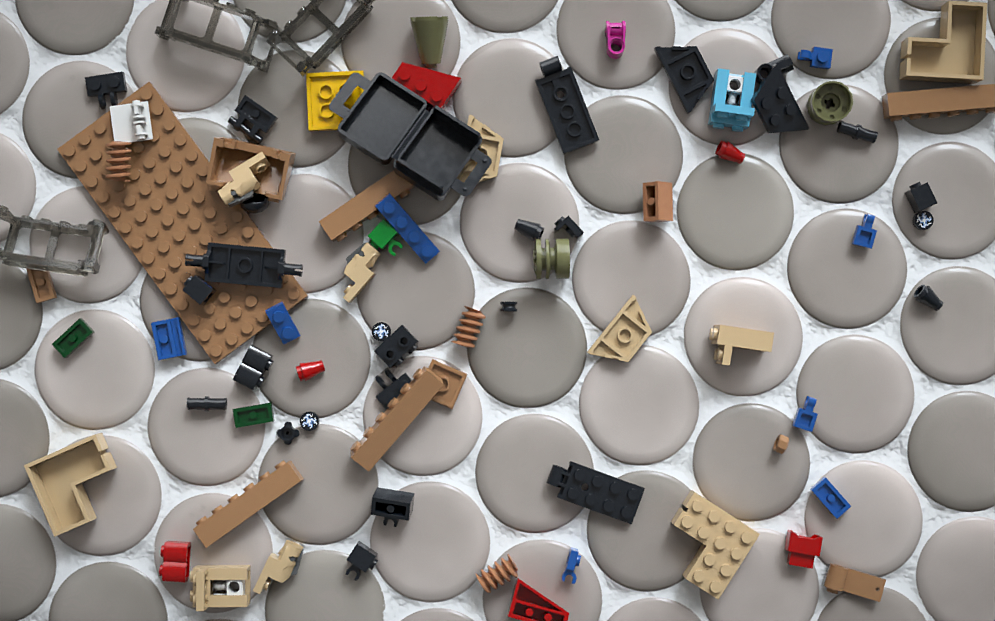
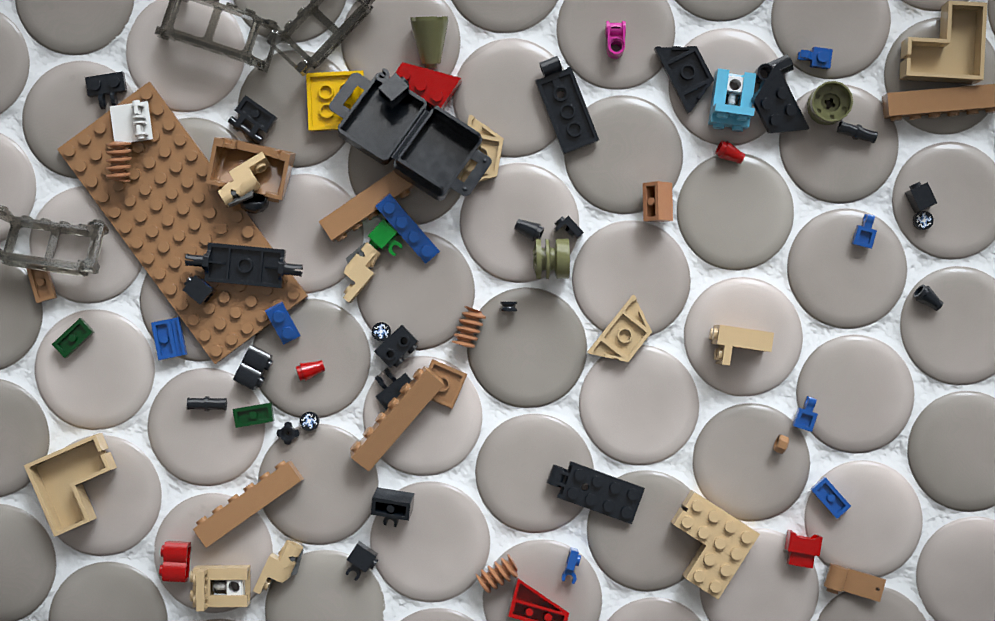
(392, 88): none -> brick

